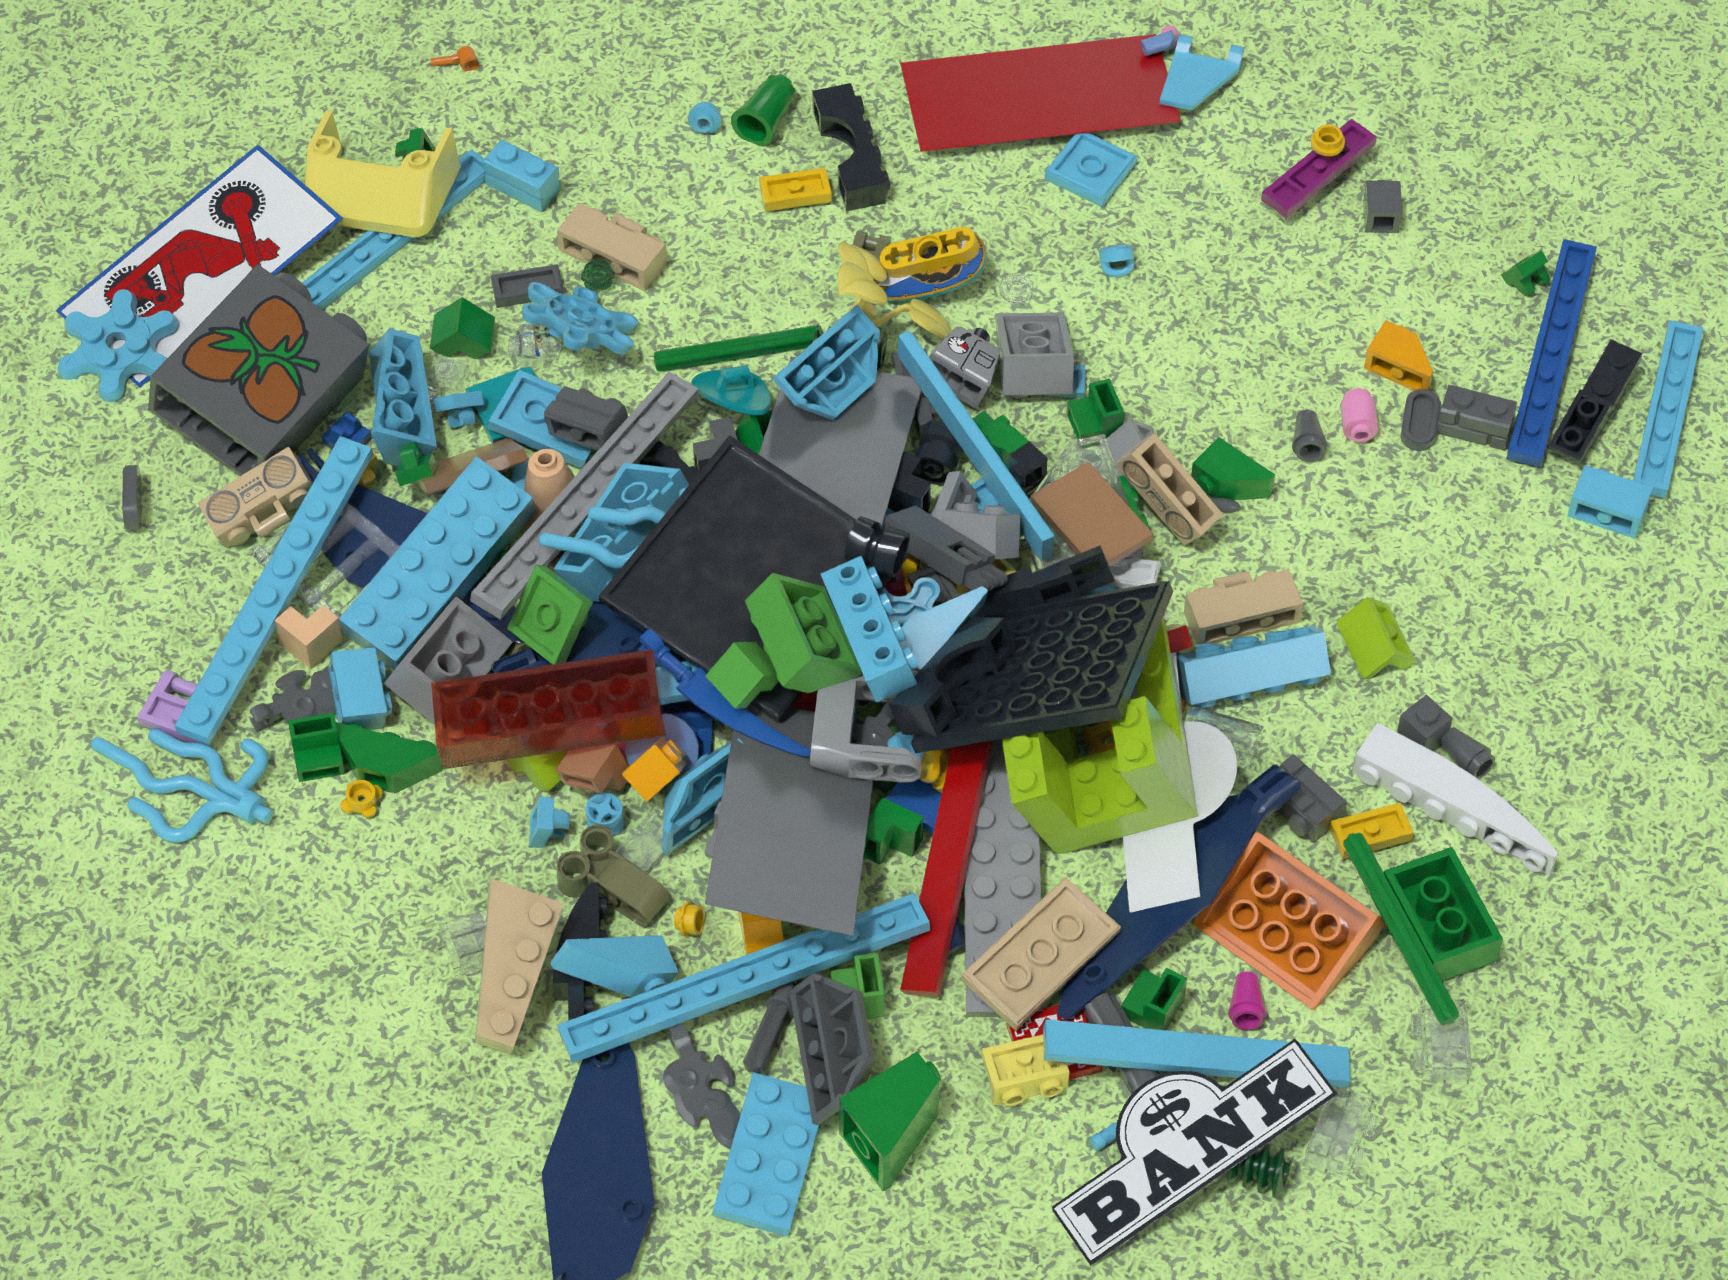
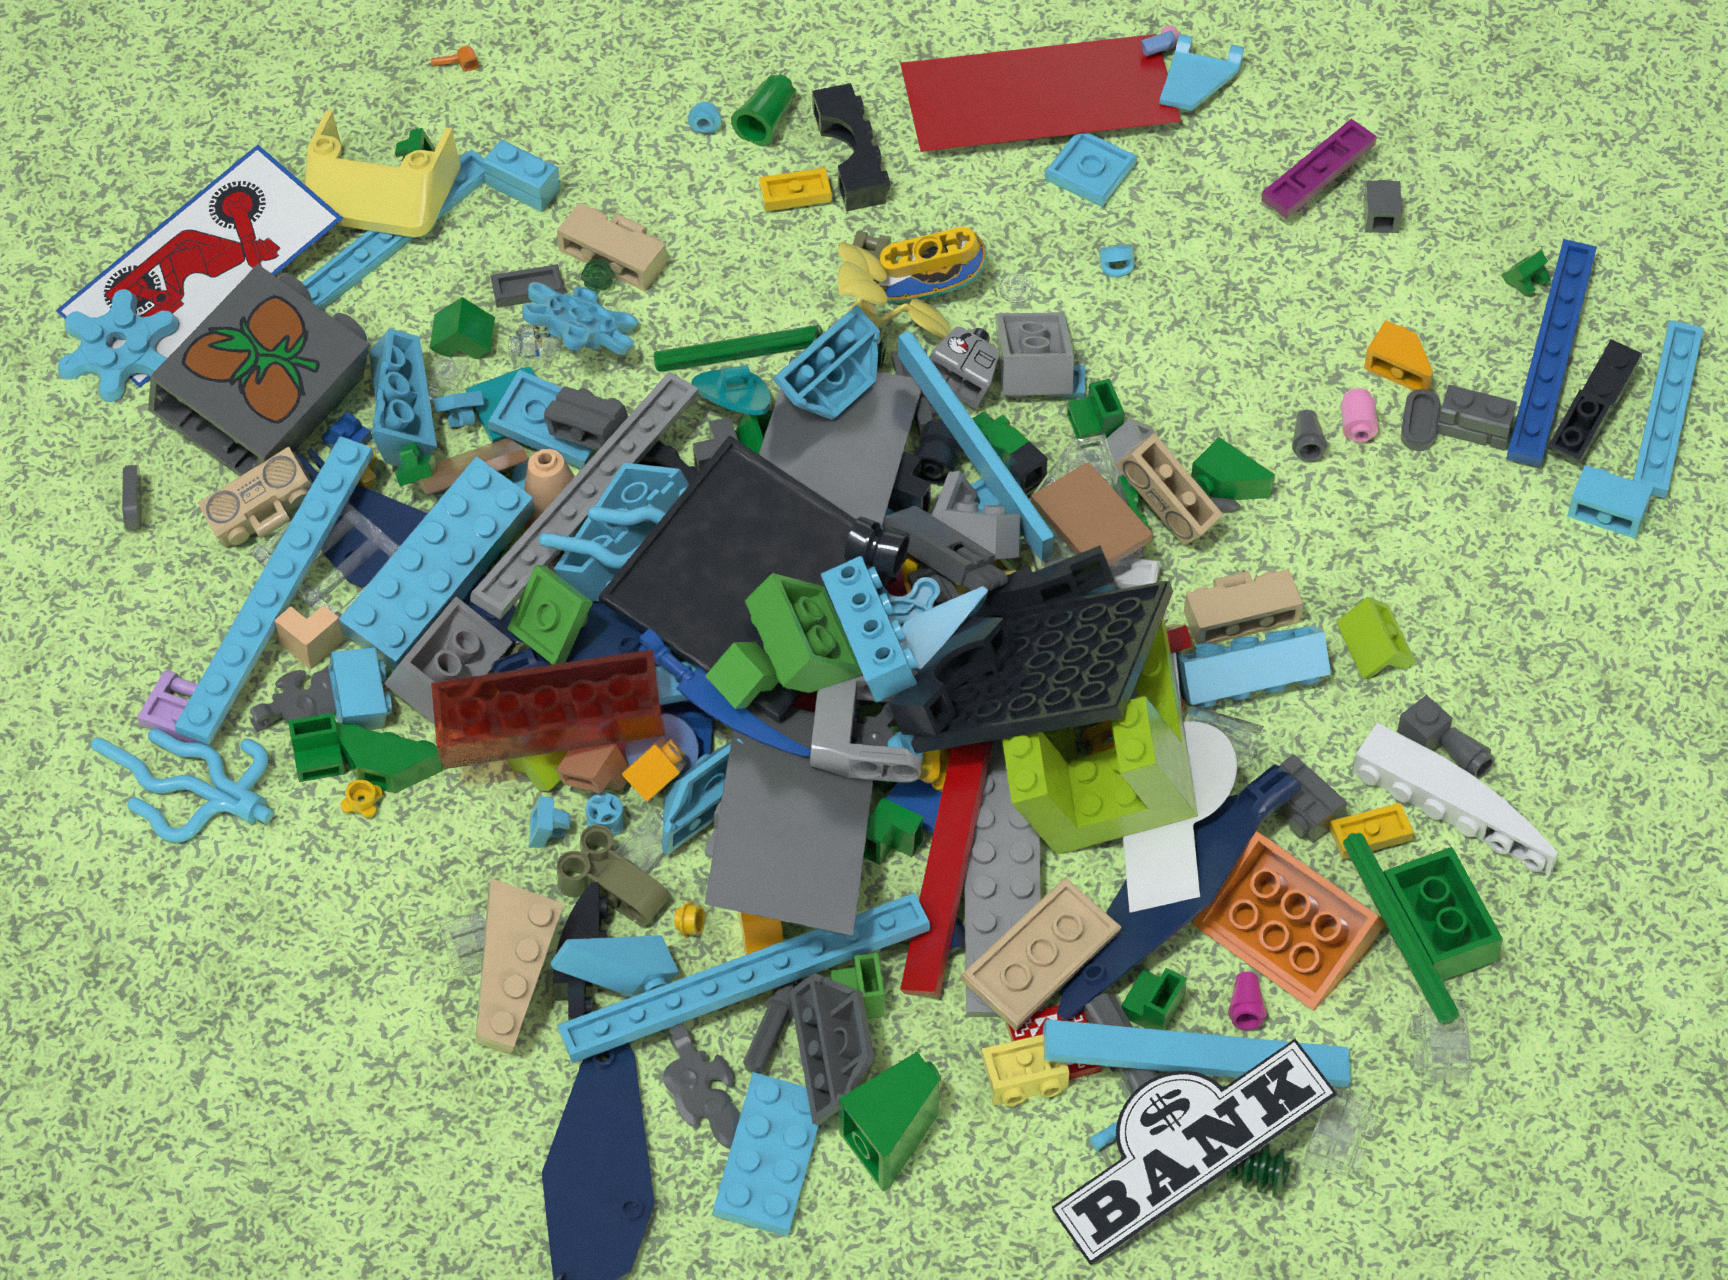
(1327, 140): yellow plate -> none

